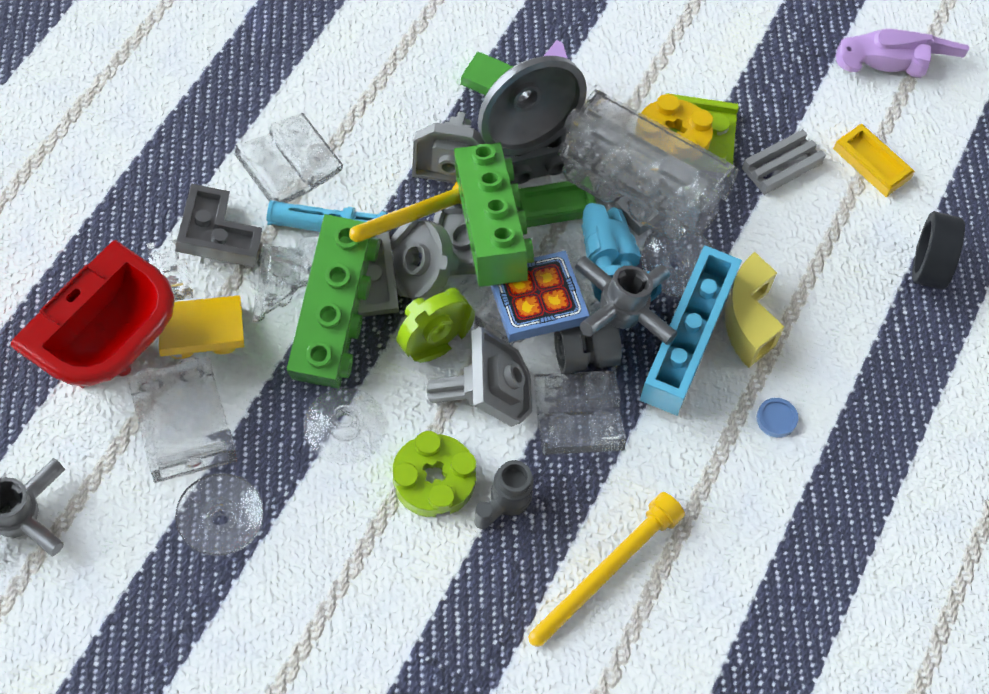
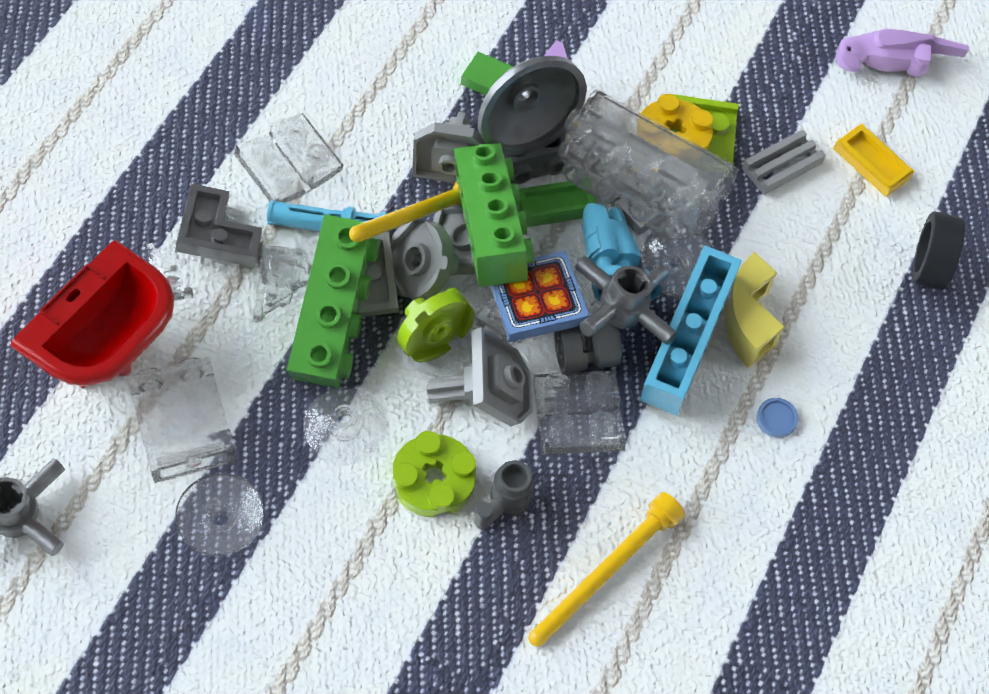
(203, 327): yellow piece -> none

